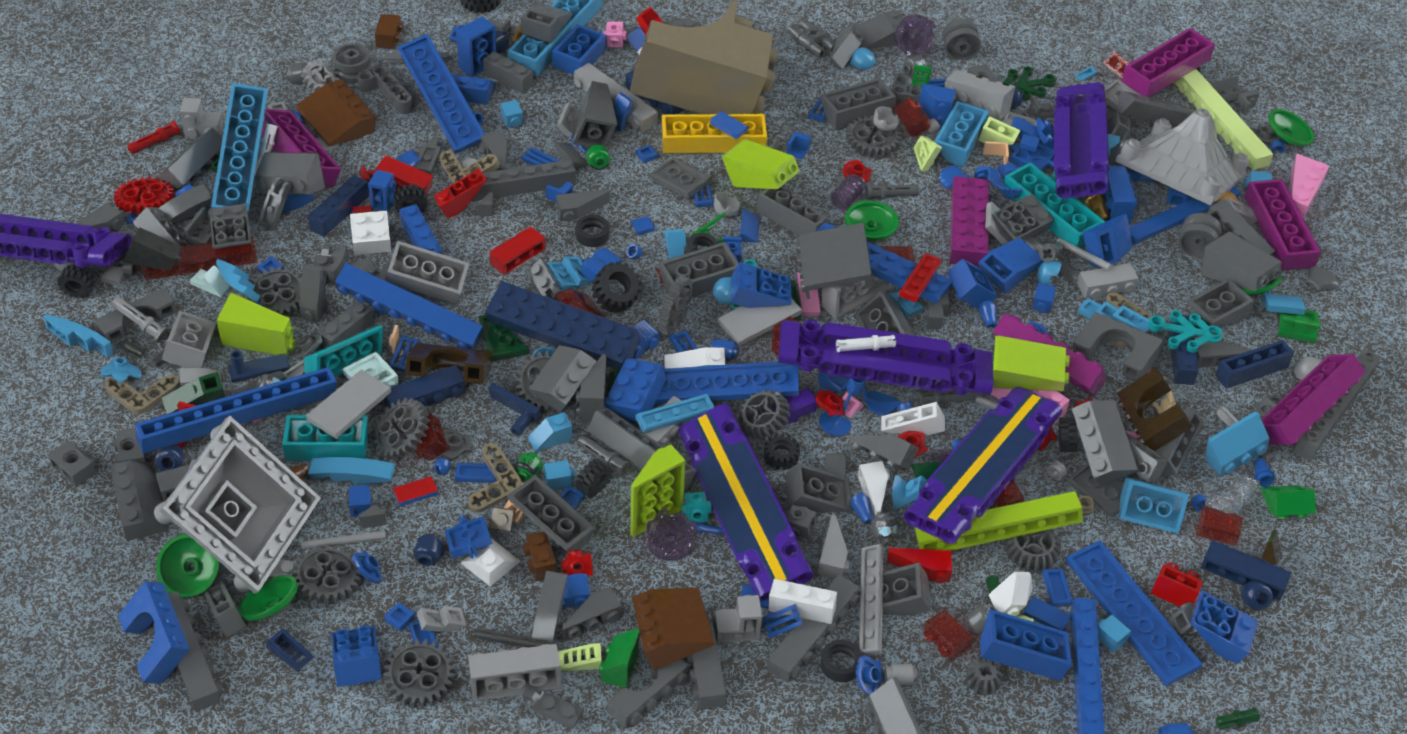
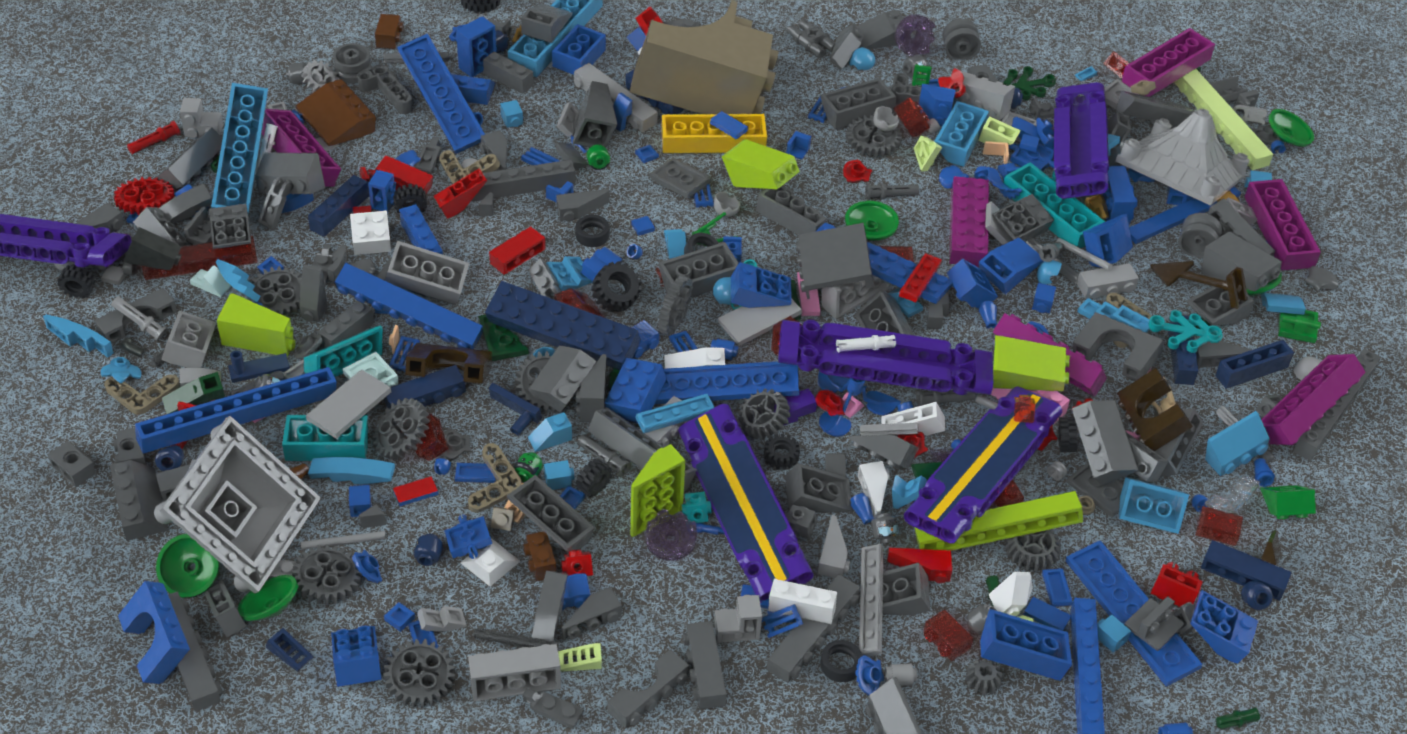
(615, 34): bright pink brick -> none
(620, 658): green slope -> none
(672, 624): reddish brown slope -> none
(749, 226): blue slope -> none
(848, 192): clear purple piece -> none
(889, 429): none -> light grey axle
(954, 82): none -> red plate
(1024, 409): none -> clear red bracket
(1143, 87): none -> dark tan plate
(1155, 623): none -> dark grey bracket
(1234, 281): none -> dark brown piece
(1252, 114): none -> light grey piece
(1306, 181): bright pink wedge -> none

